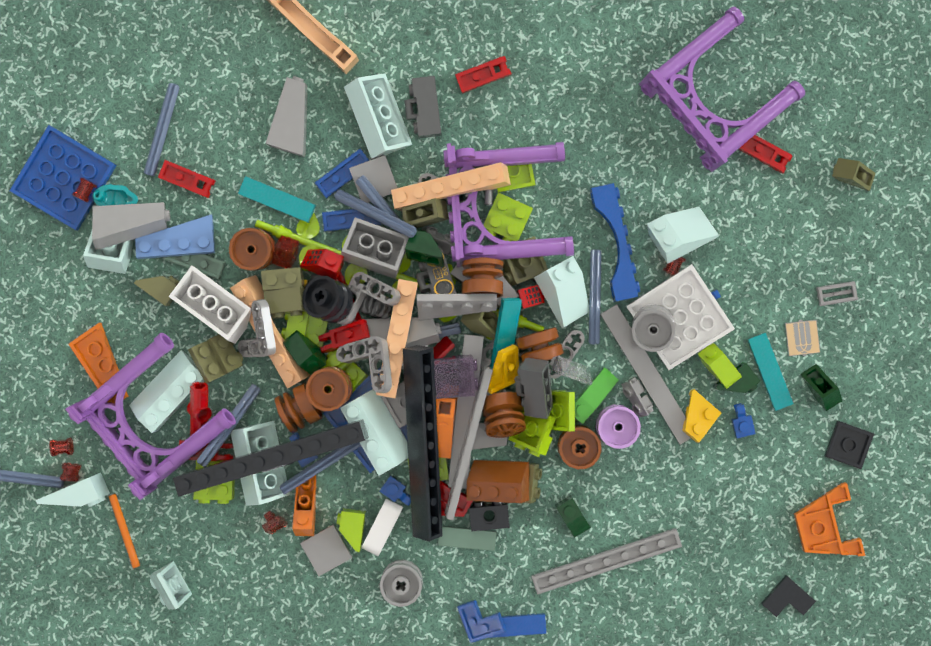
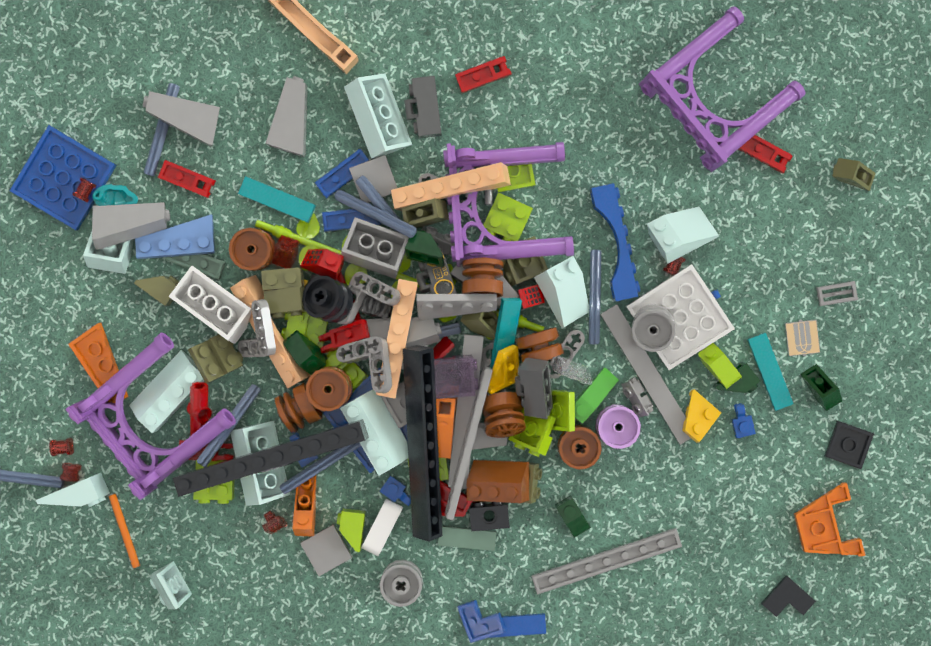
(187, 116): none -> light grey slope

